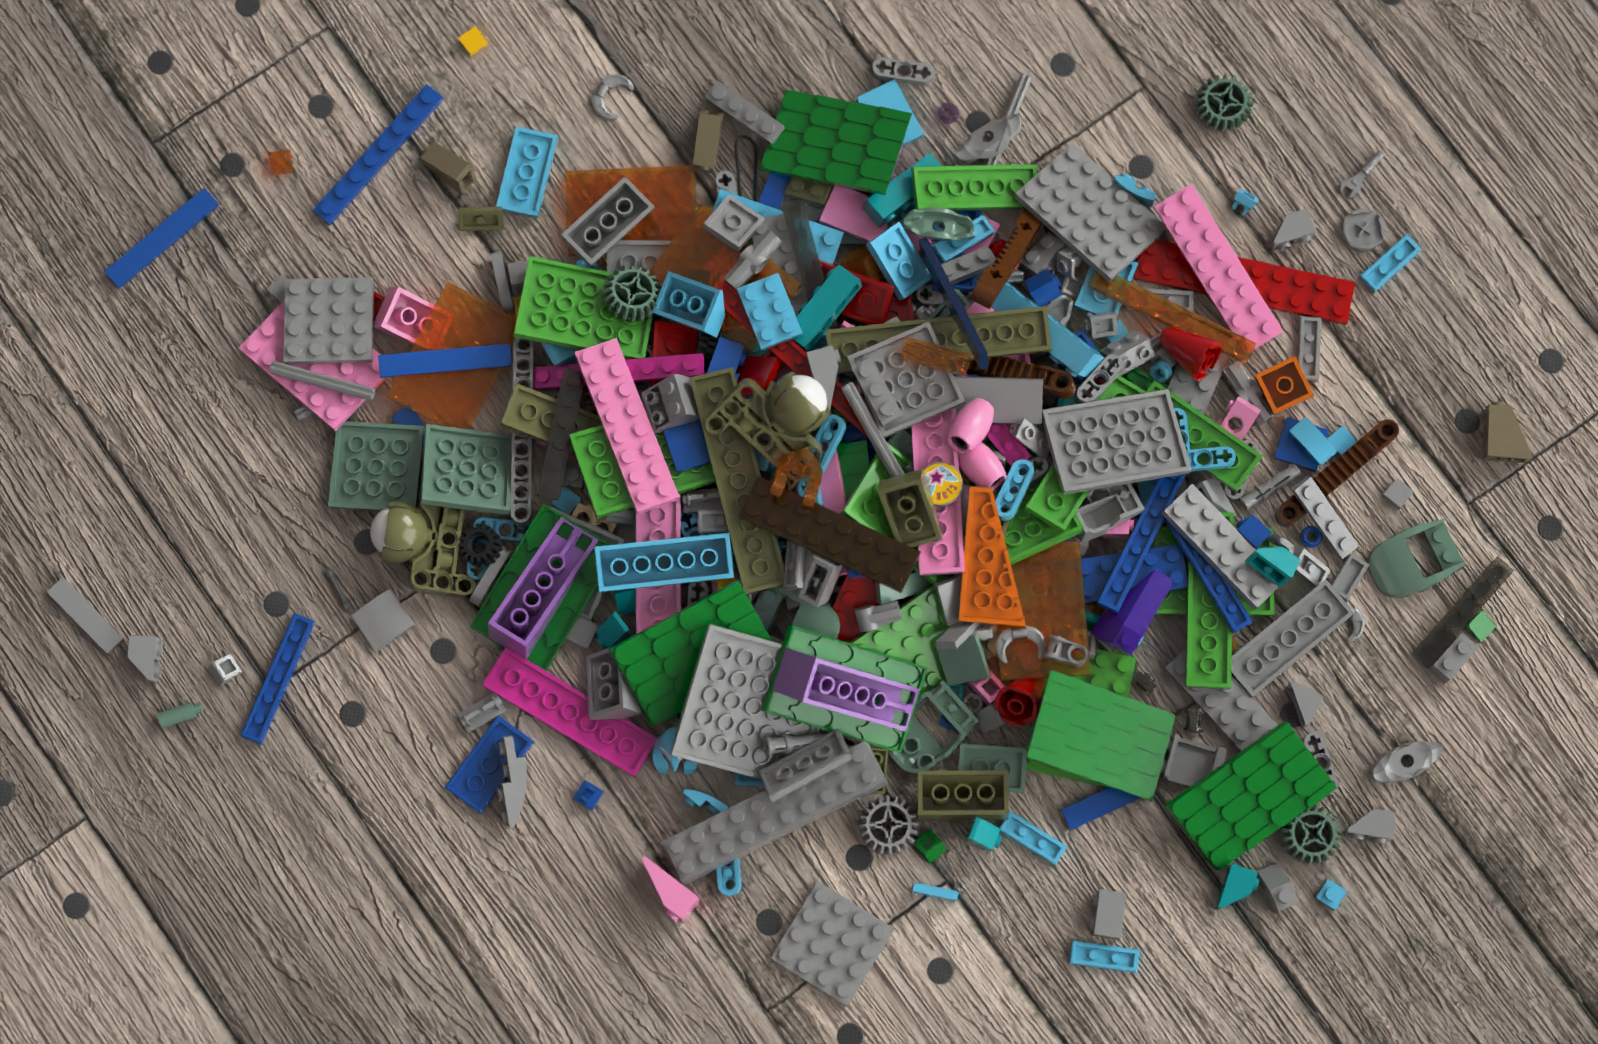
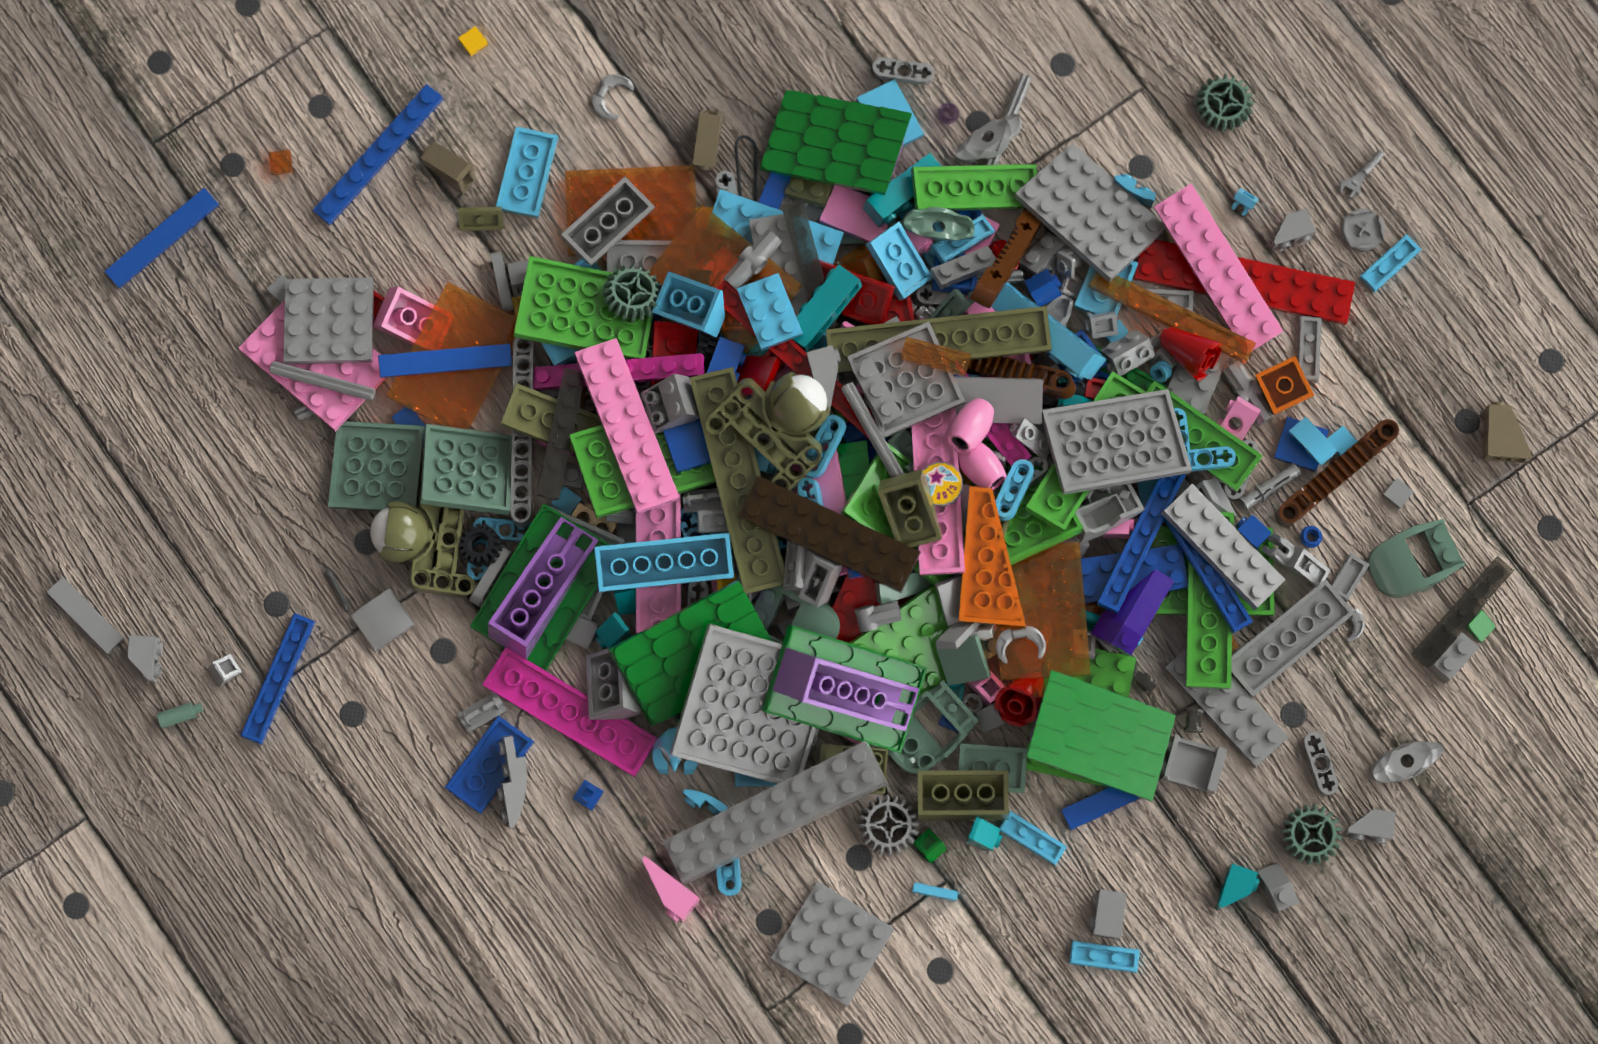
(733, 223): light grey plate -> none
(744, 112): light grey plate -> none
(787, 743): light grey pin -> none
(791, 463): clear orange piece -> none
(805, 765): light grey tile -> none
(953, 303): dark blue tile -> none
(1064, 651): light grey piece -> none
(1100, 371): light grey beam -> none
(1250, 796): green piece -> none
(1274, 563): teal slope -> none
(1305, 702): light grey slope -> none
(1325, 517): light grey plate -> none
(1330, 894): medium azure plate -> none

